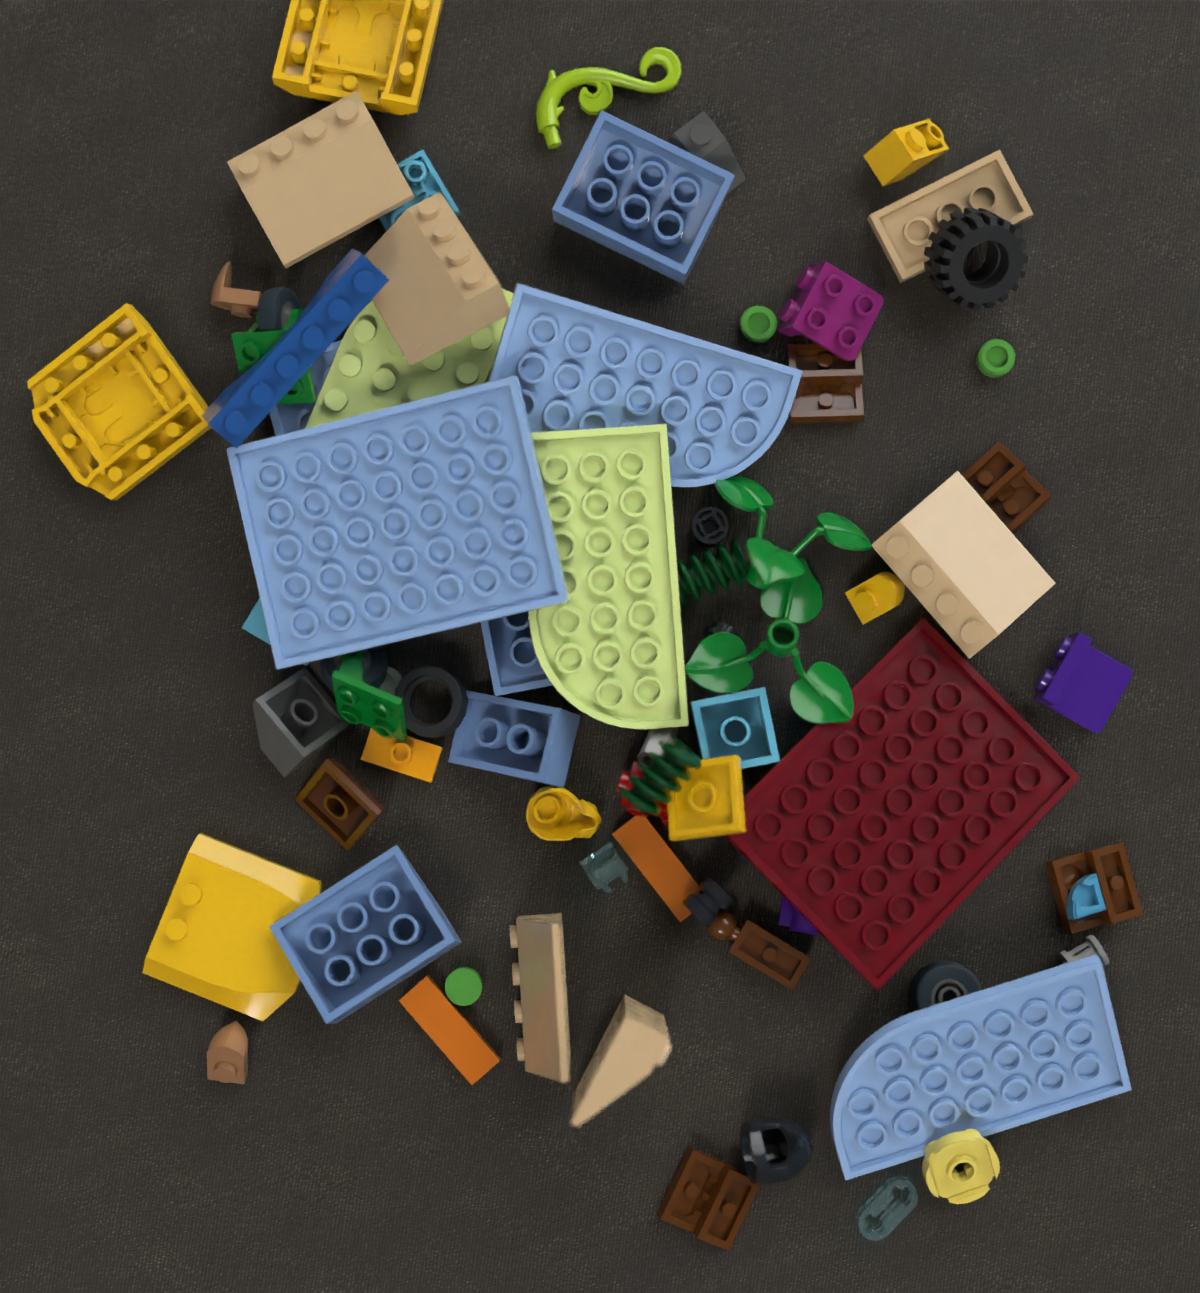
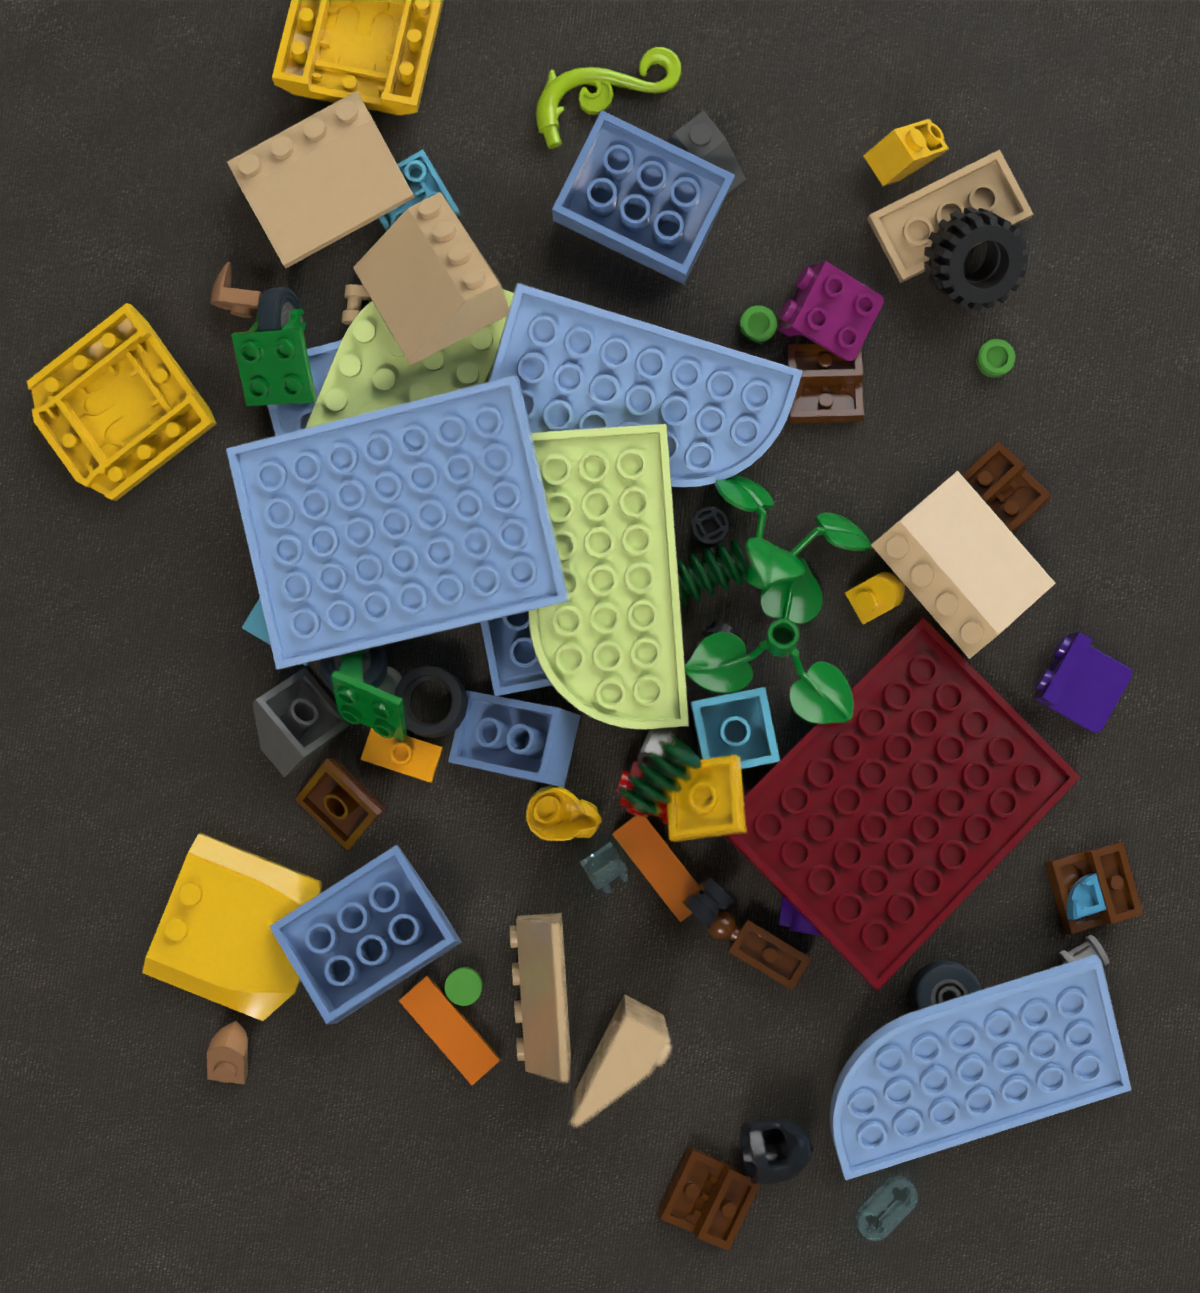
(331, 310): blue arch -> none
(958, 1148): light yellow plate -> none

